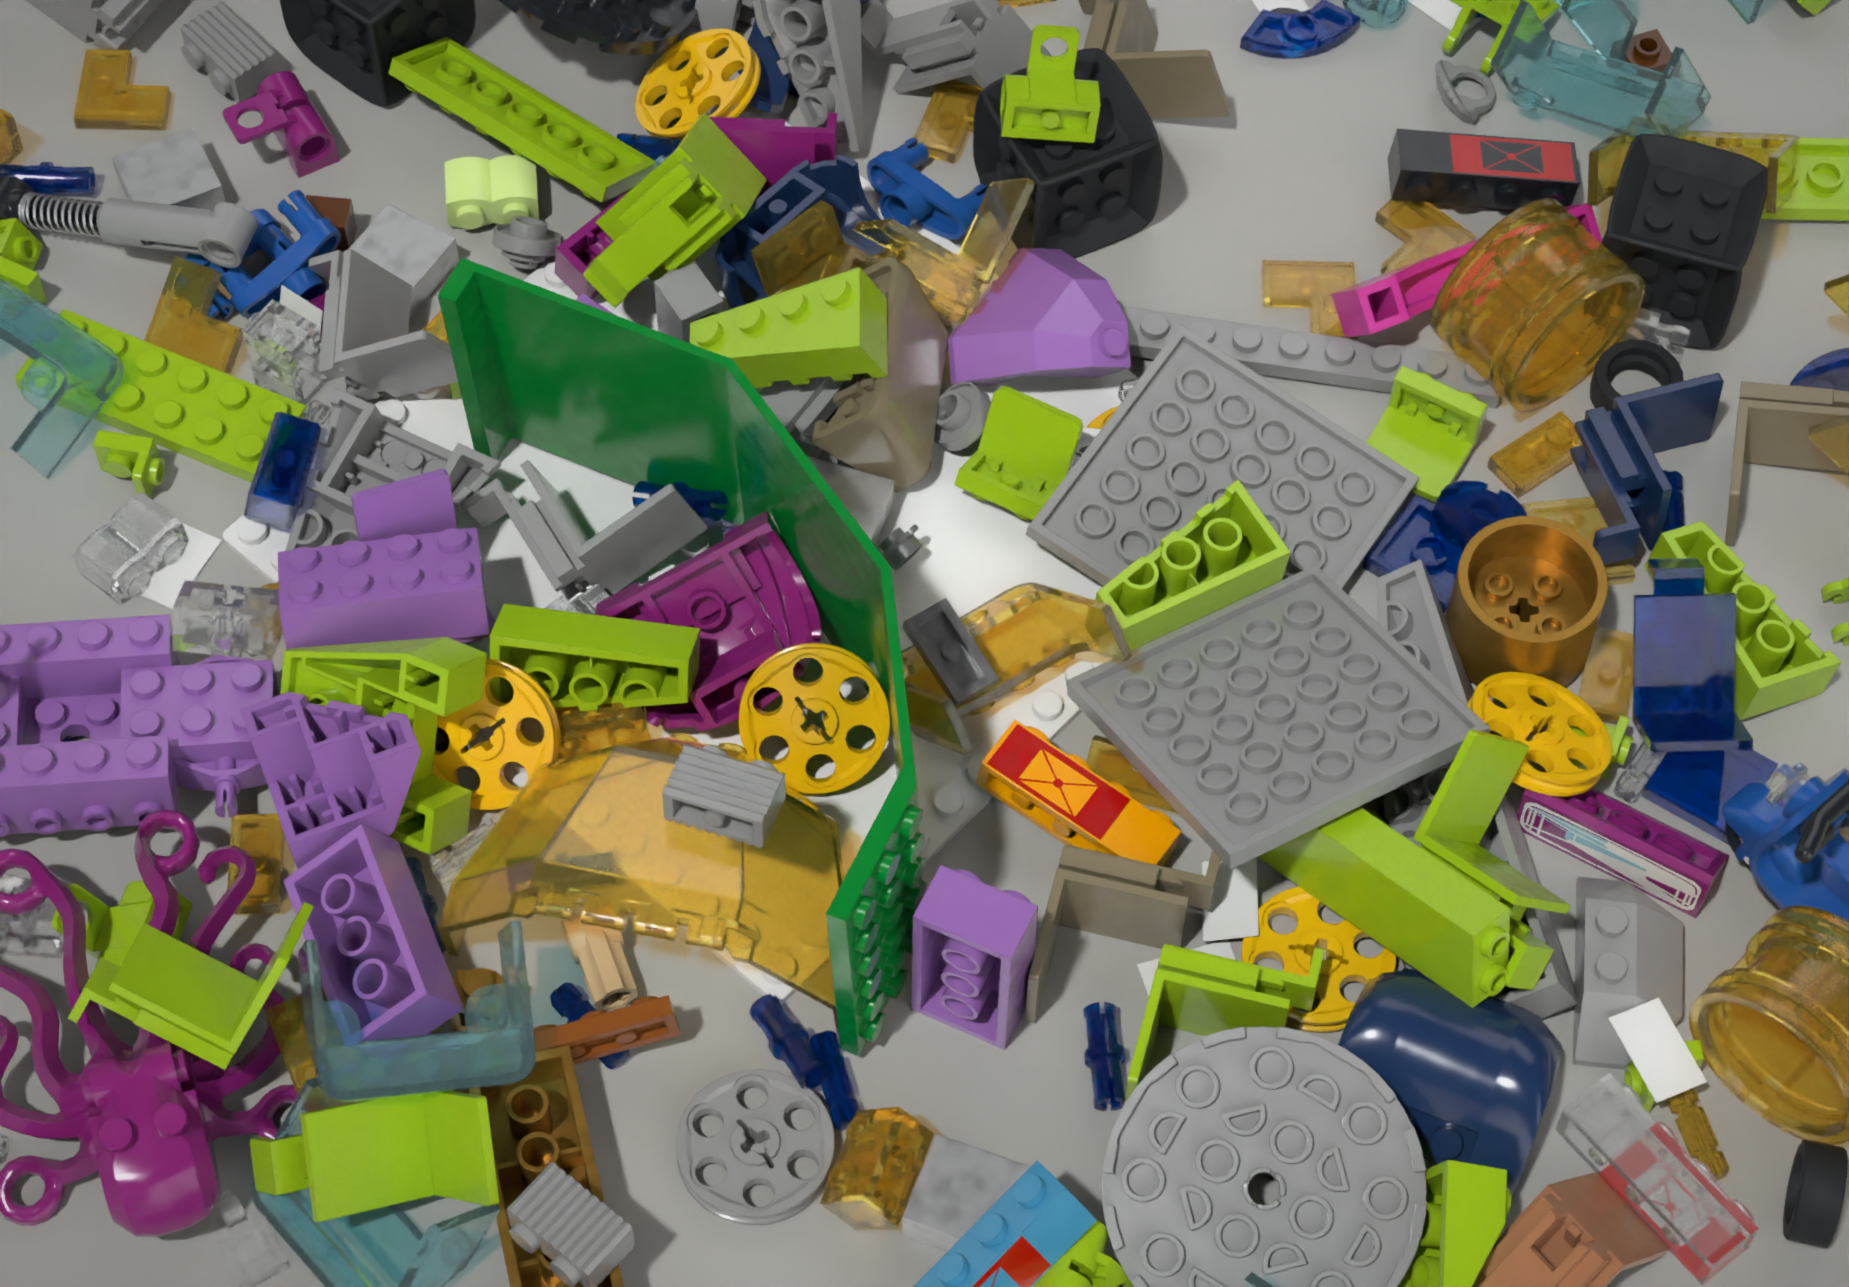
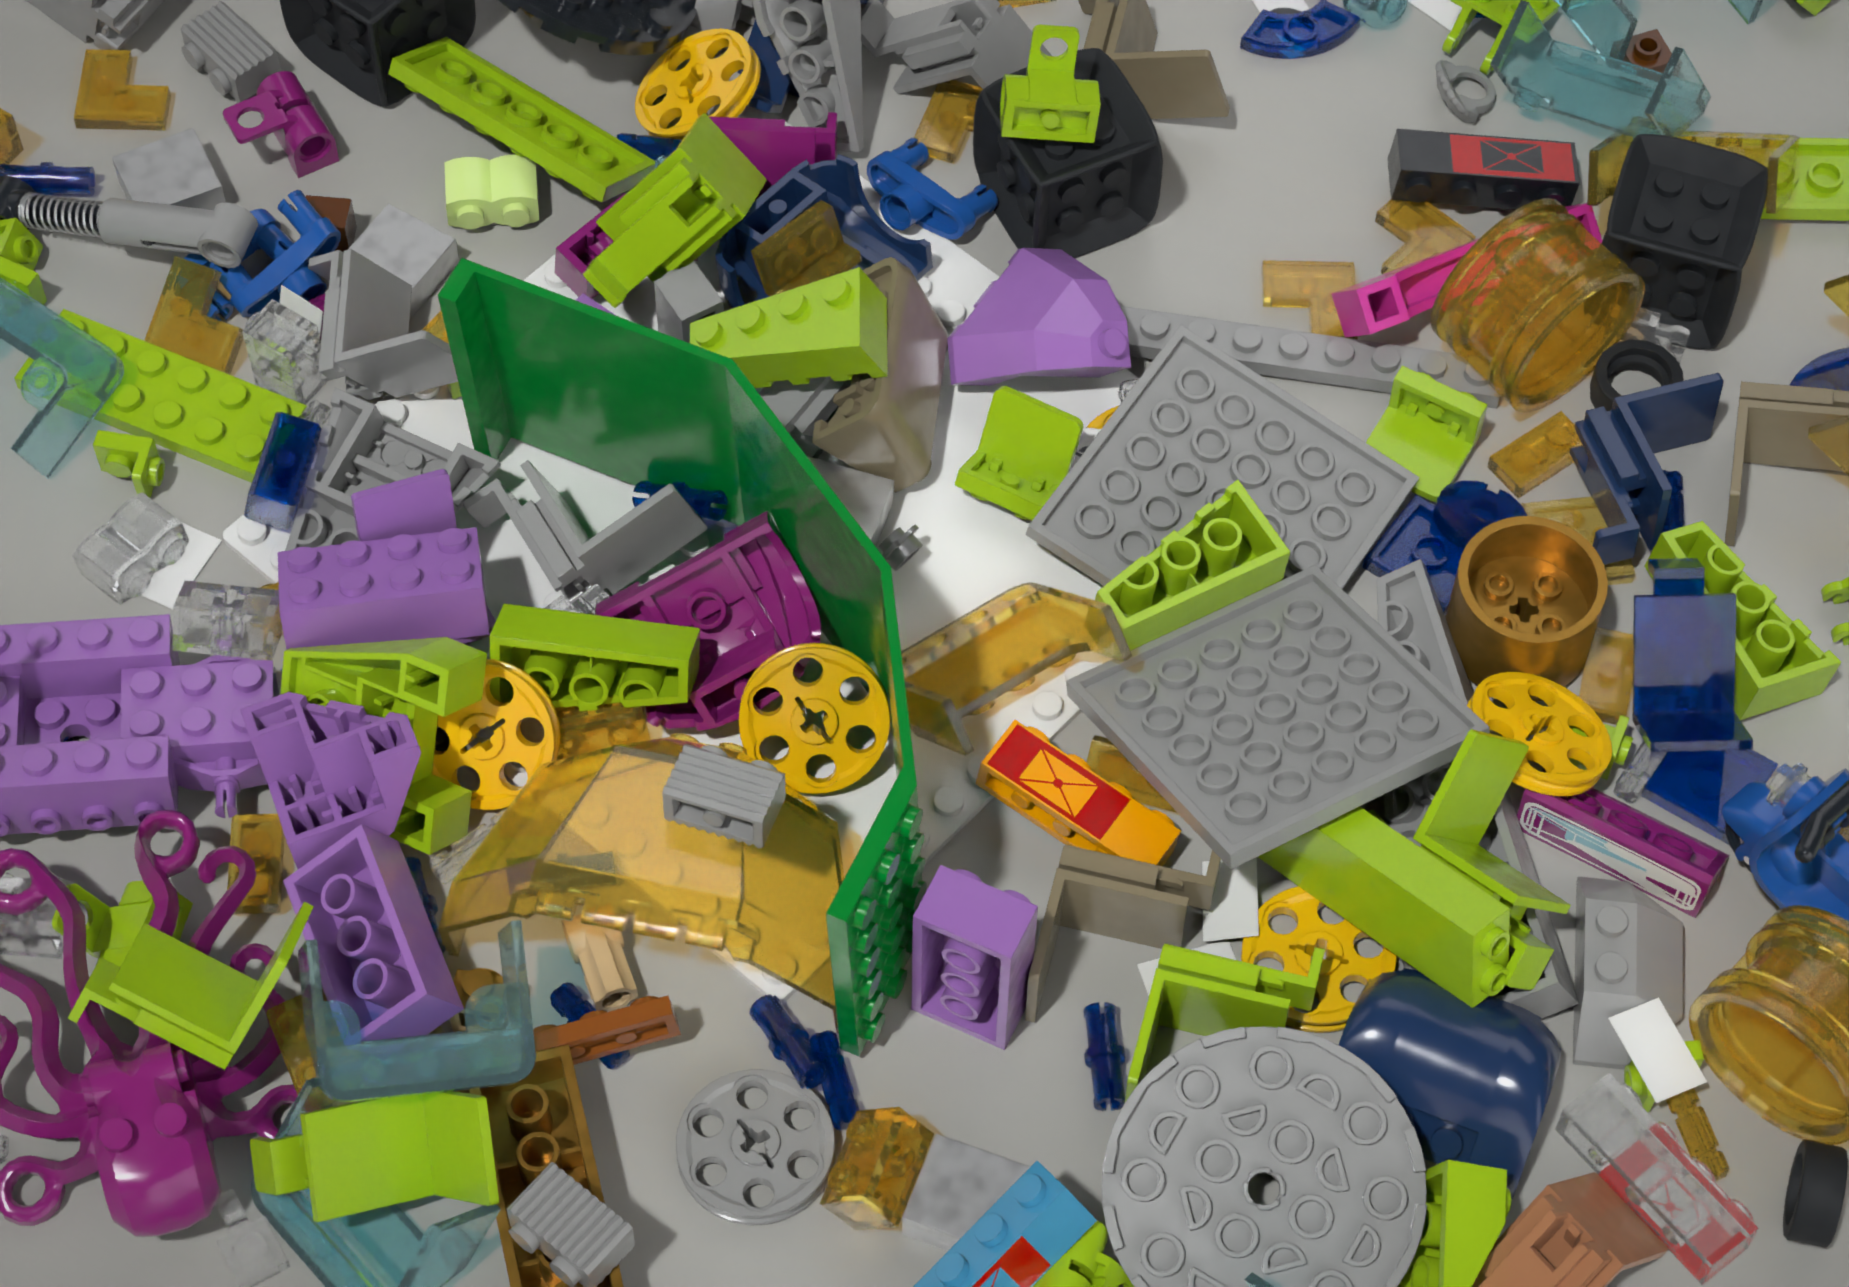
(526, 241): light grey plate -> none
(946, 278): clear yellow piece -> none
(950, 653): flat silver plate -> none
(961, 416): light grey plate -> none

